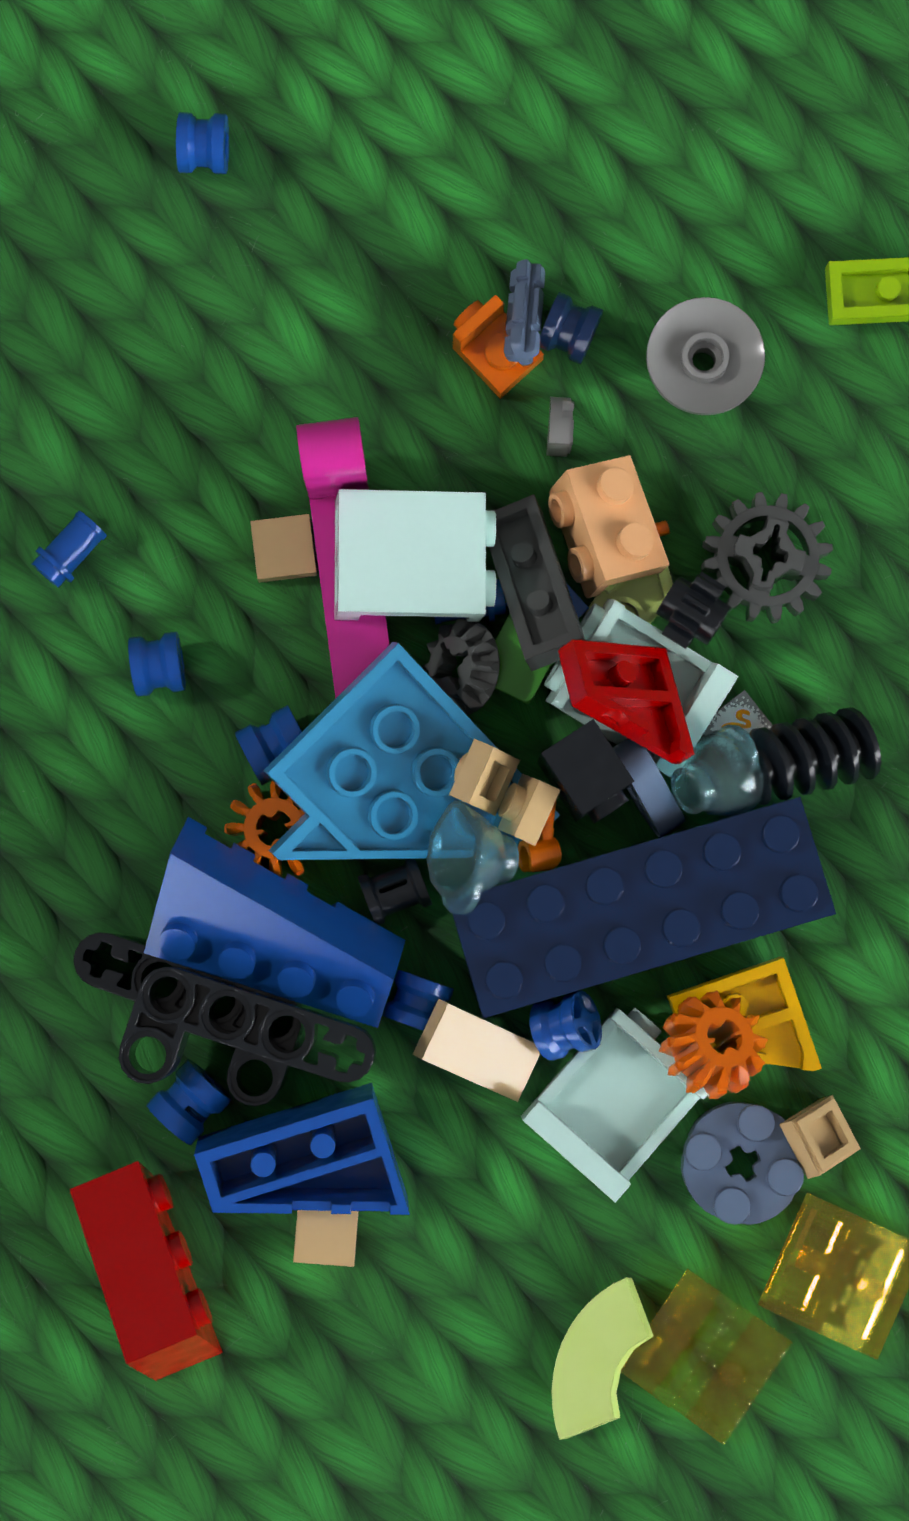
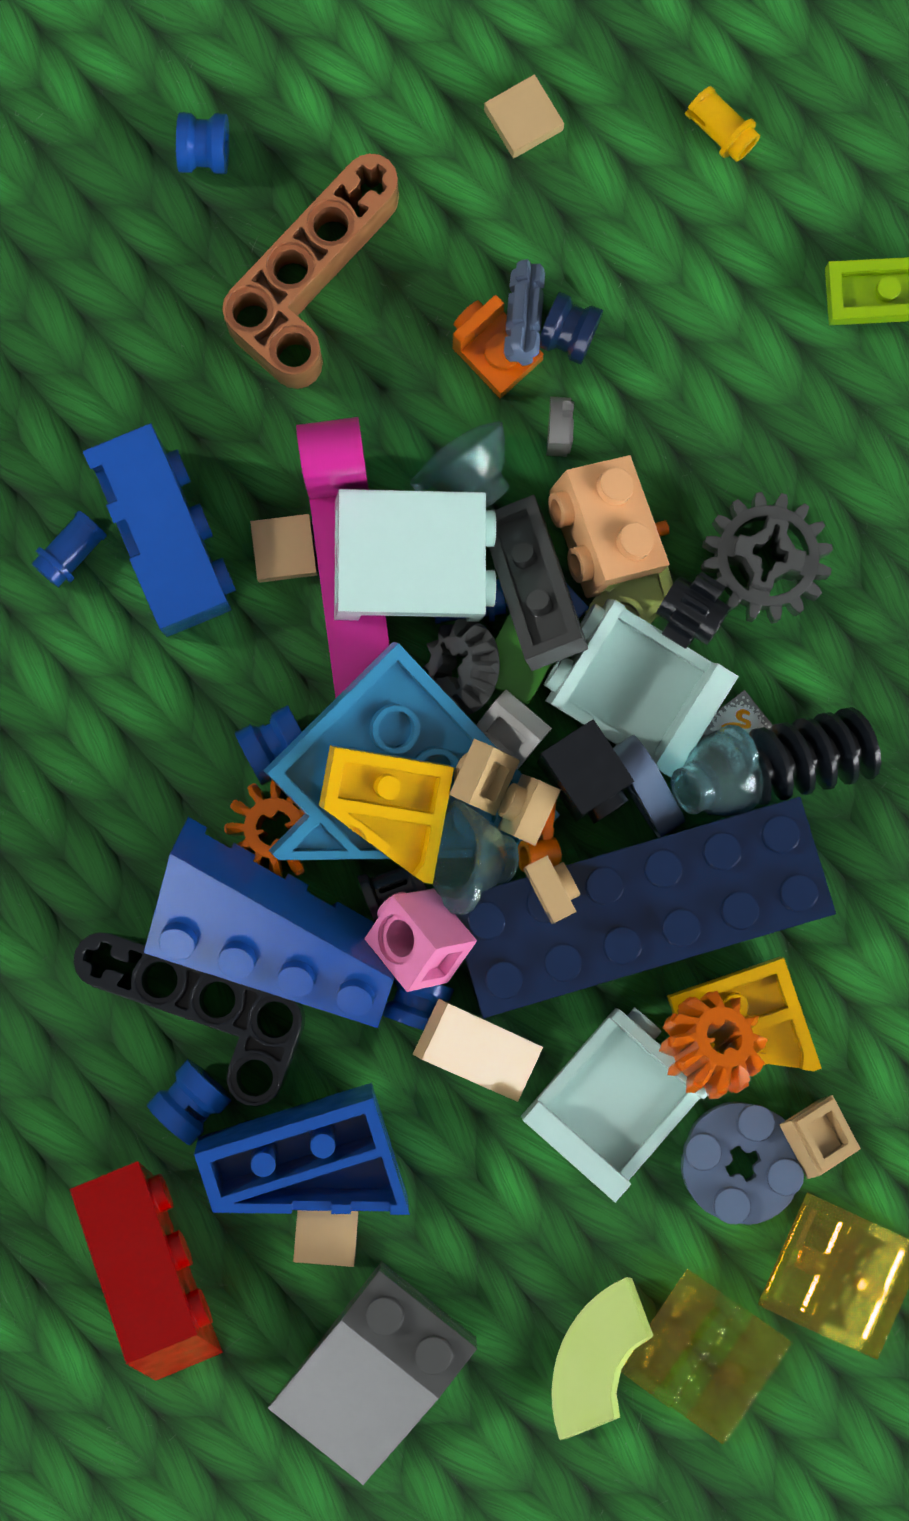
(156, 664): blue wheel -> none
(161, 529): none -> blue wedge
(254, 1035): black beam -> none
(319, 257): none -> nougat beam
(374, 1373): none -> slope
(390, 804): none -> yellow wing
(419, 939): none -> bright pink brick
(468, 464): none -> clear light blue piece
(513, 727): none -> white plate
(524, 116): none -> tan tile
(553, 888): none -> tan plate
(565, 1025): blue wheel -> none
(630, 693): red wing -> none
(713, 329): light grey dish -> none
(723, 124): none -> yellow pin

